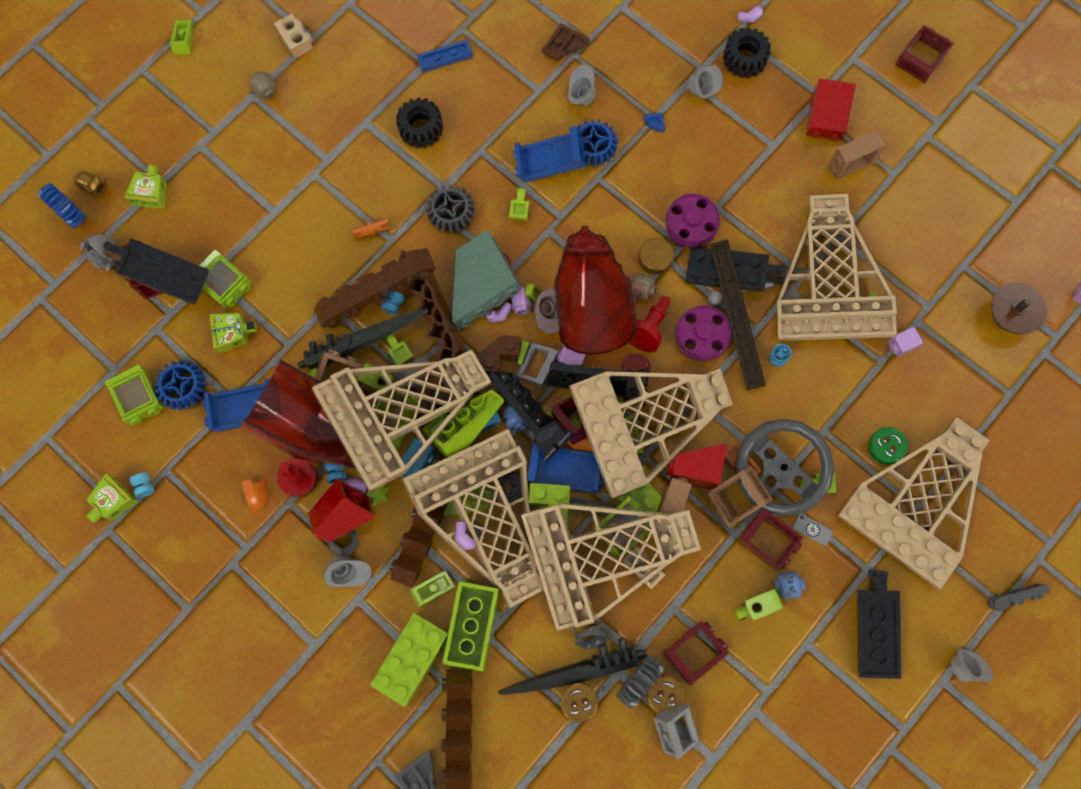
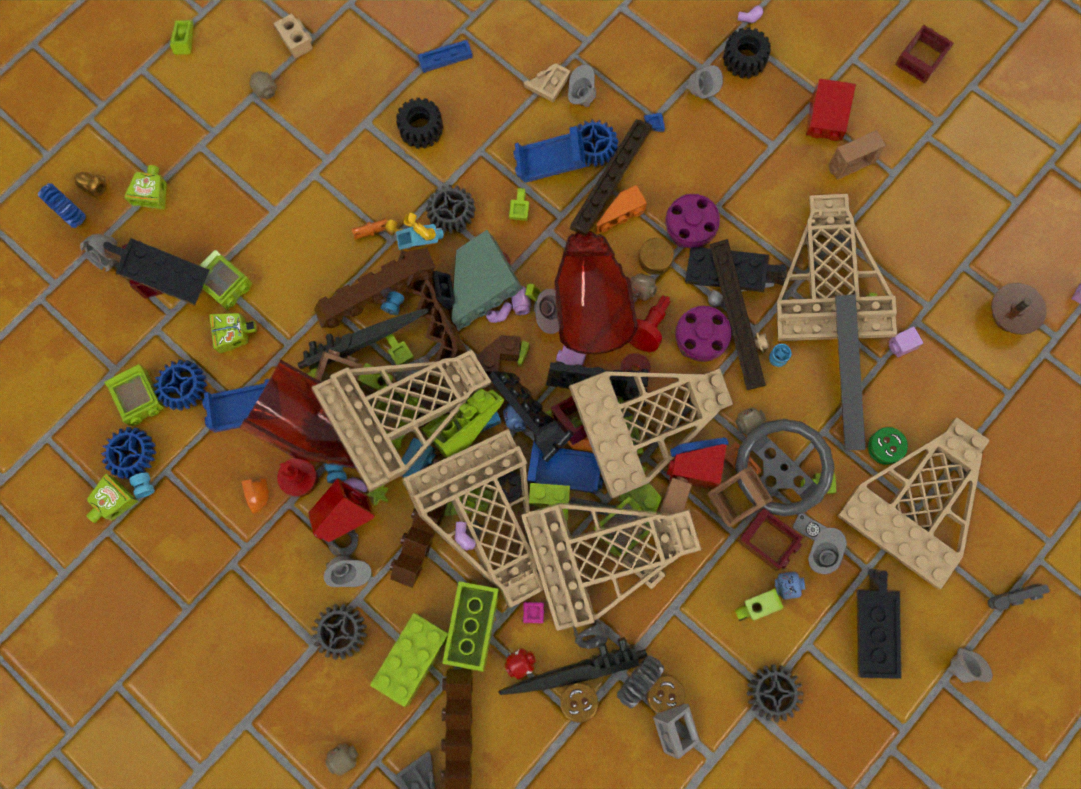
(131, 438): none -> blue gear
(334, 639): none -> dark grey gear
(341, 759): none -> dark tan head
(416, 235): none -> torso
(431, 589): lime slope -> none
(443, 289): none -> black slope
(477, 402): none -> lime plate
(520, 663): none -> red head
(533, 612): none -> dark pink tile
(542, 376): light grey tile -> none
(549, 82): none -> tan wing
(564, 42): reddish brown wing -> none
(611, 177): none -> dark brown tile
(626, 205): none -> orange slope
(678, 663): dark red window -> none
(692, 446): none -> blue tile
(749, 420): none -> dark tan head
(761, 342): none -> tan plate
(775, 703): none -> dark grey gear
(827, 551): none -> light grey piece
(850, 372): none -> dark grey tile

